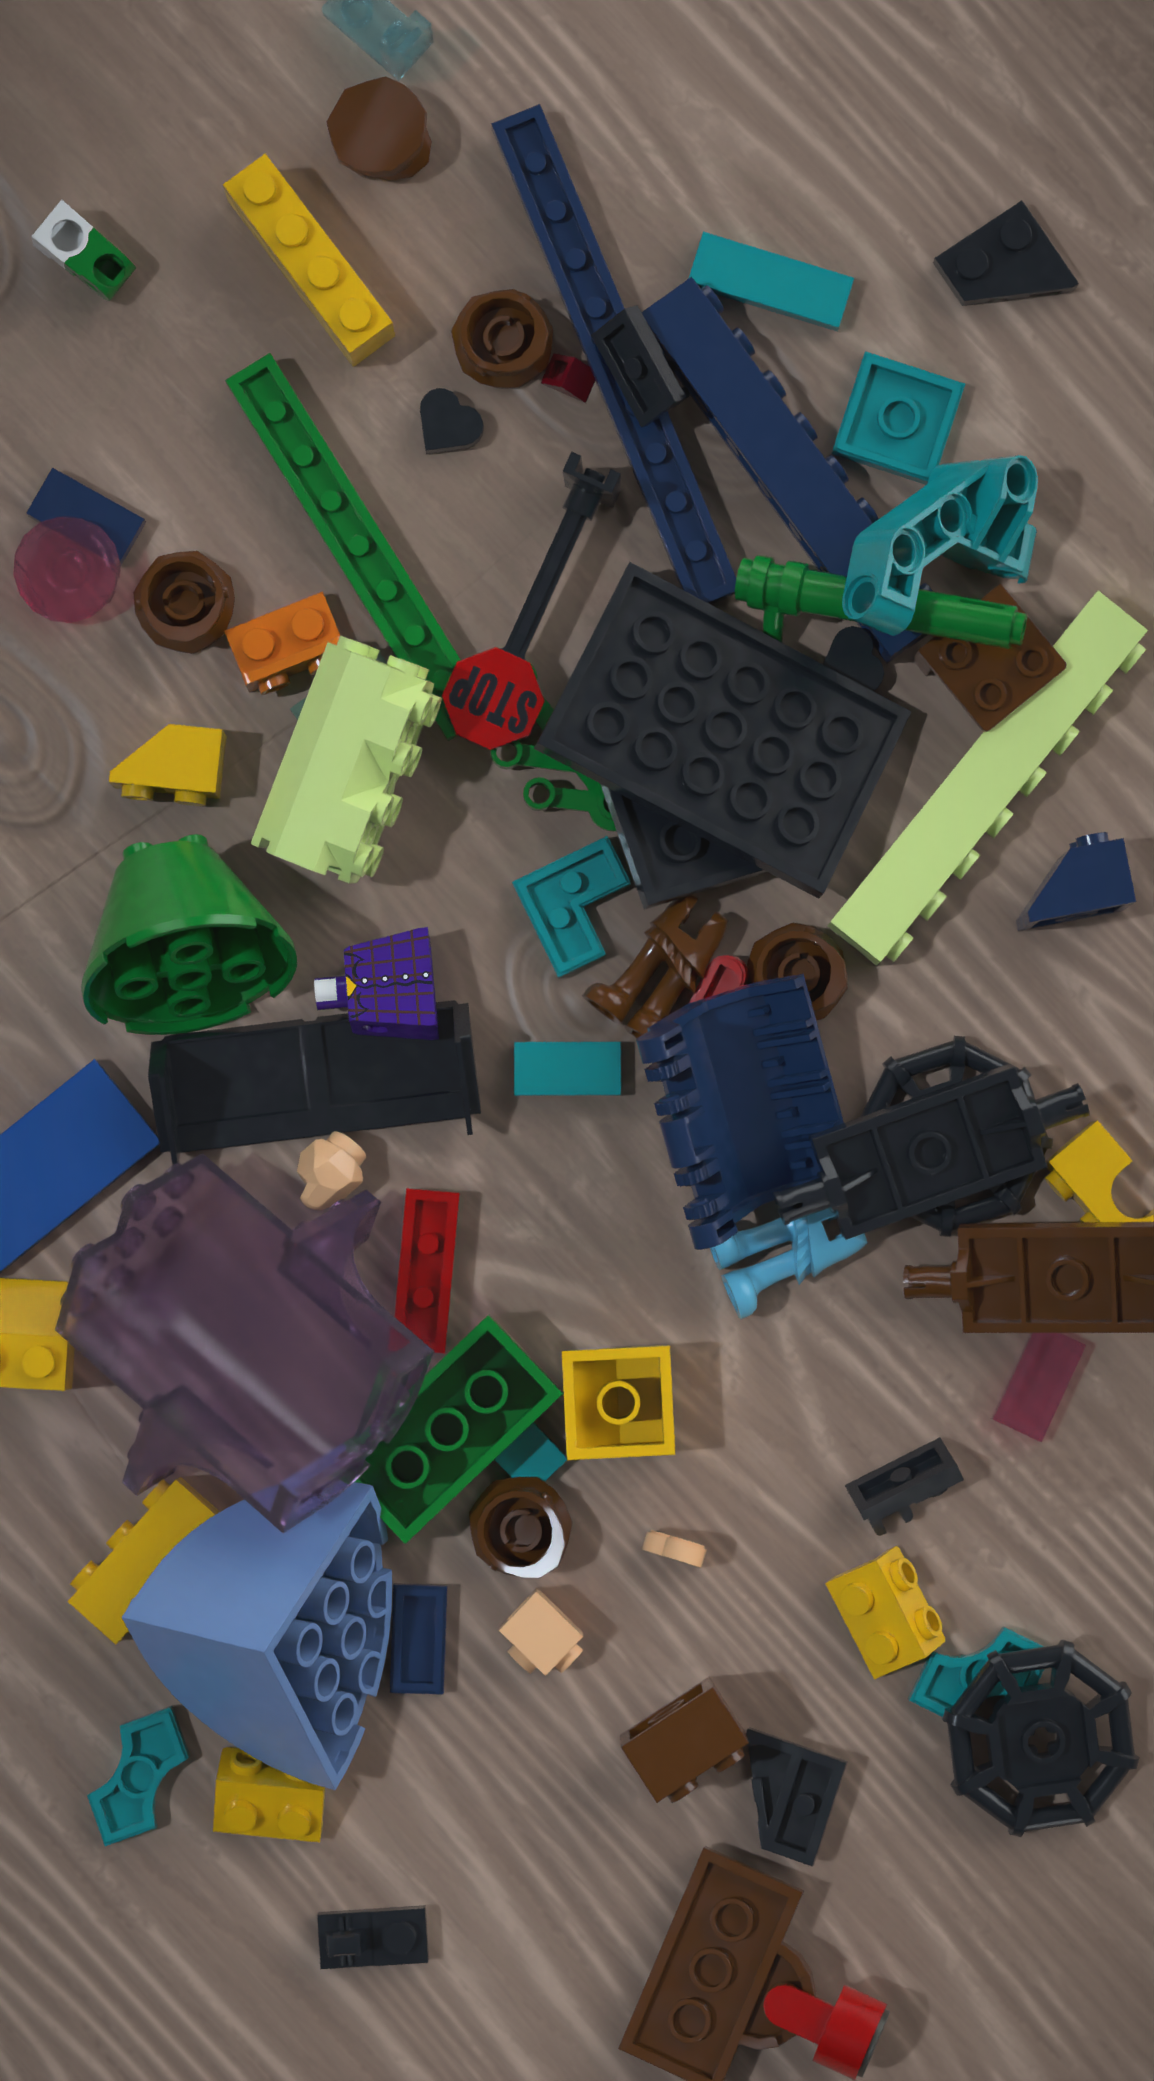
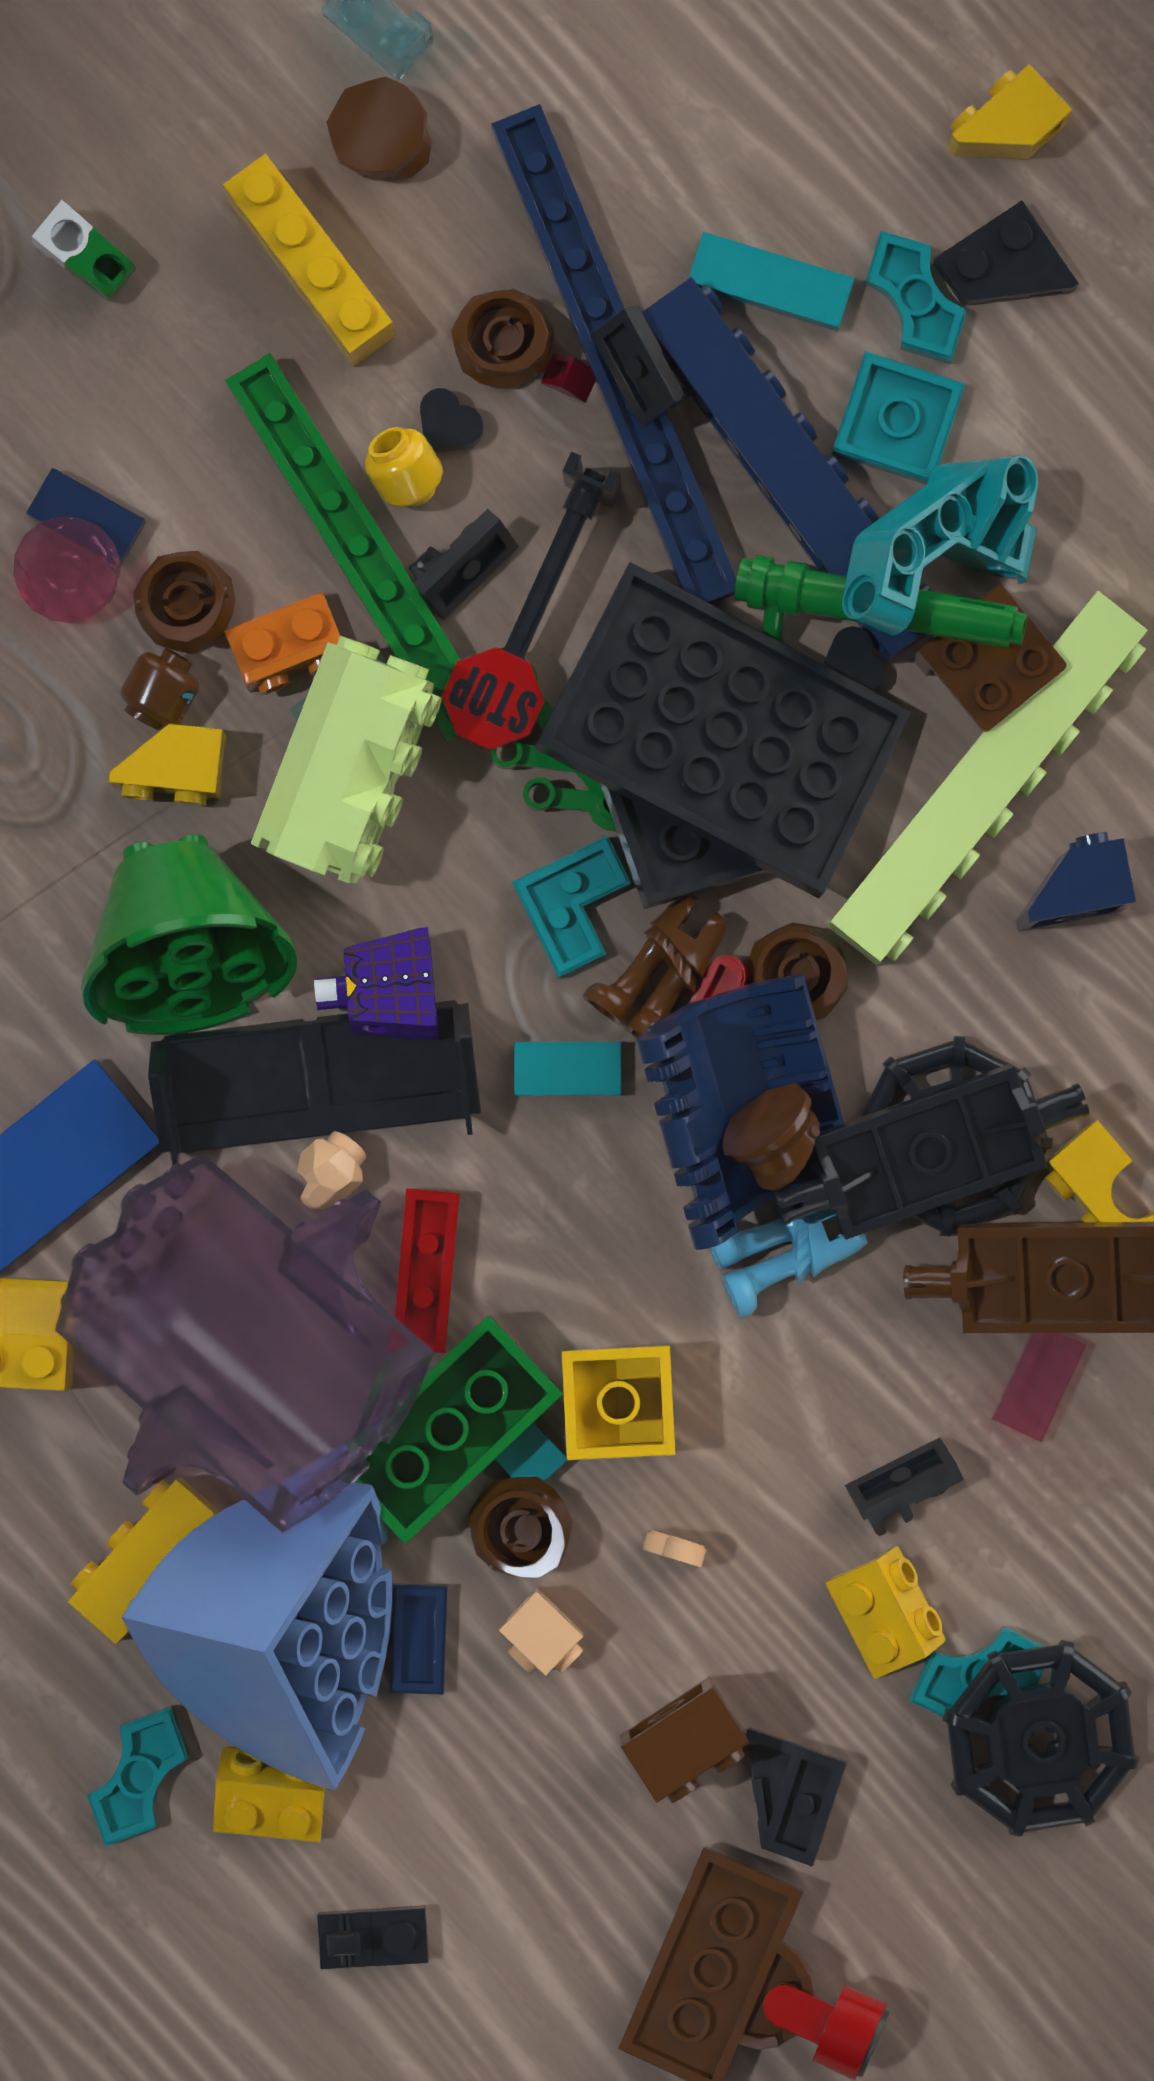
(159, 689): none -> reddish brown head
(403, 467): none -> yellow head
(472, 557): none -> black hinge
(773, 1136): none -> reddish brown hat
(926, 316): none -> teal tile
(1013, 122): none -> yellow slope

